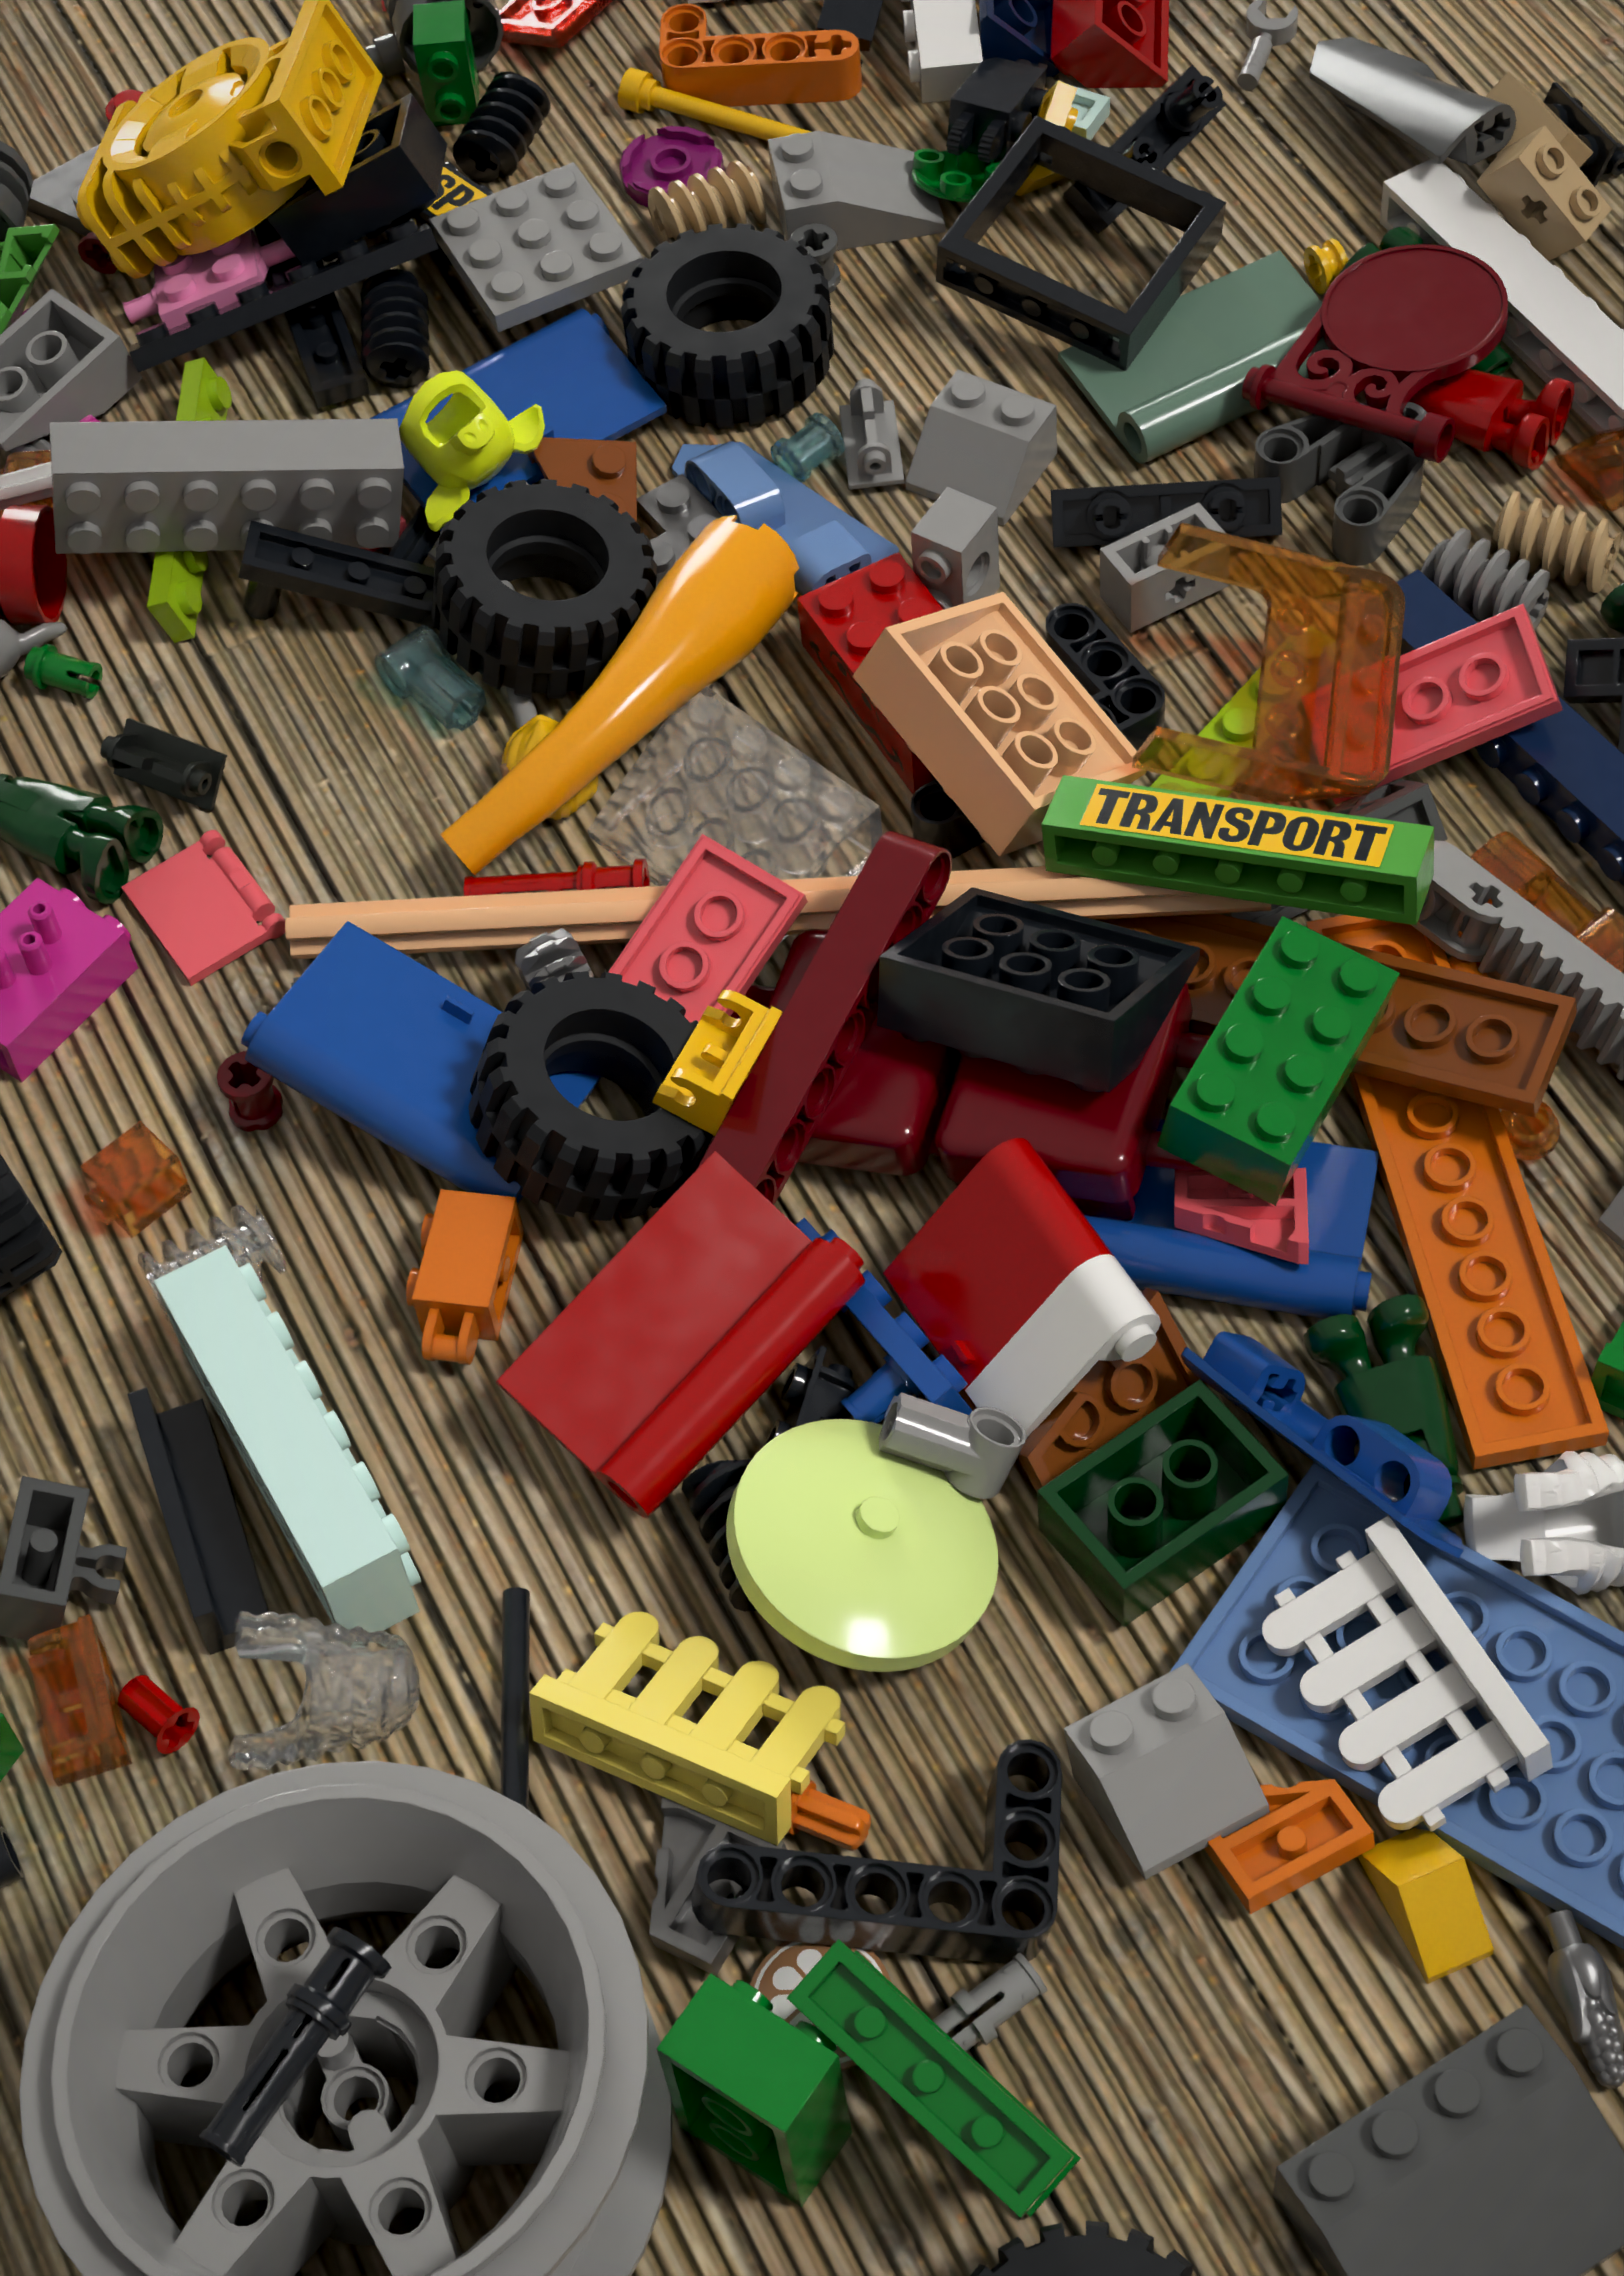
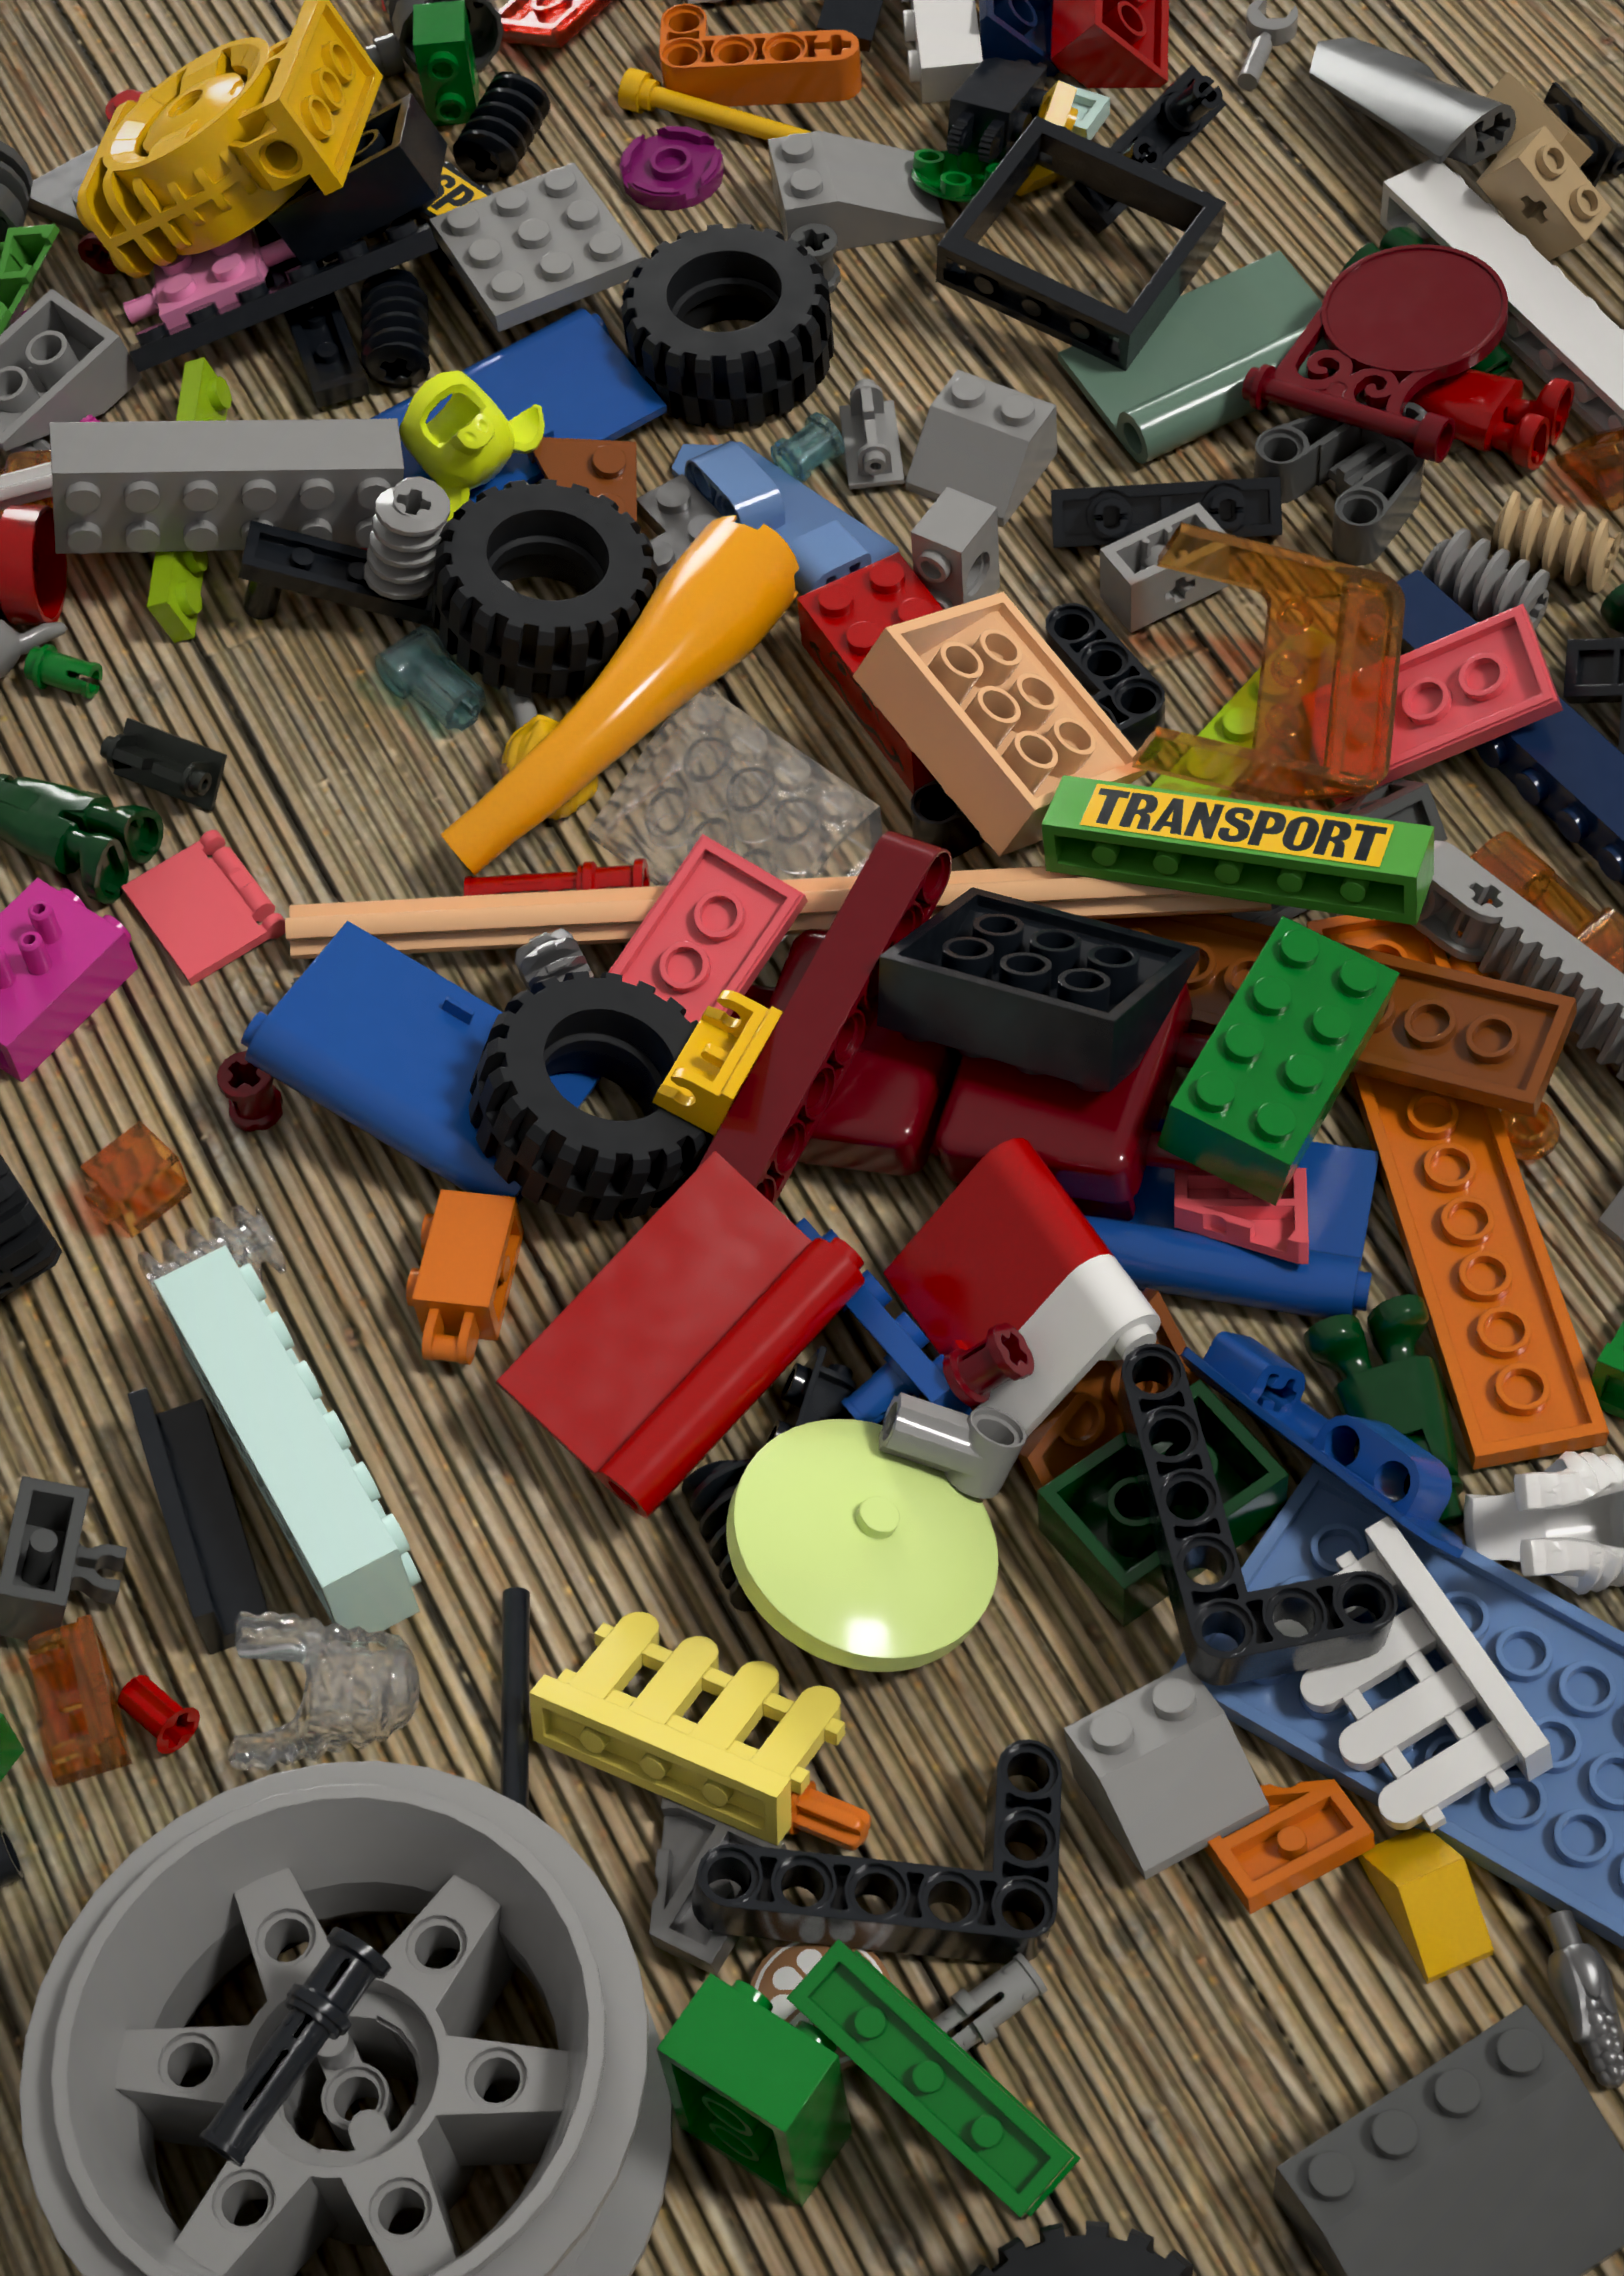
(406, 539): none -> light grey piece
(707, 201): tan piece -> none
(988, 1364): none -> dark red bush
(1209, 1545): none -> black beam
(1324, 264): yellow bush -> none

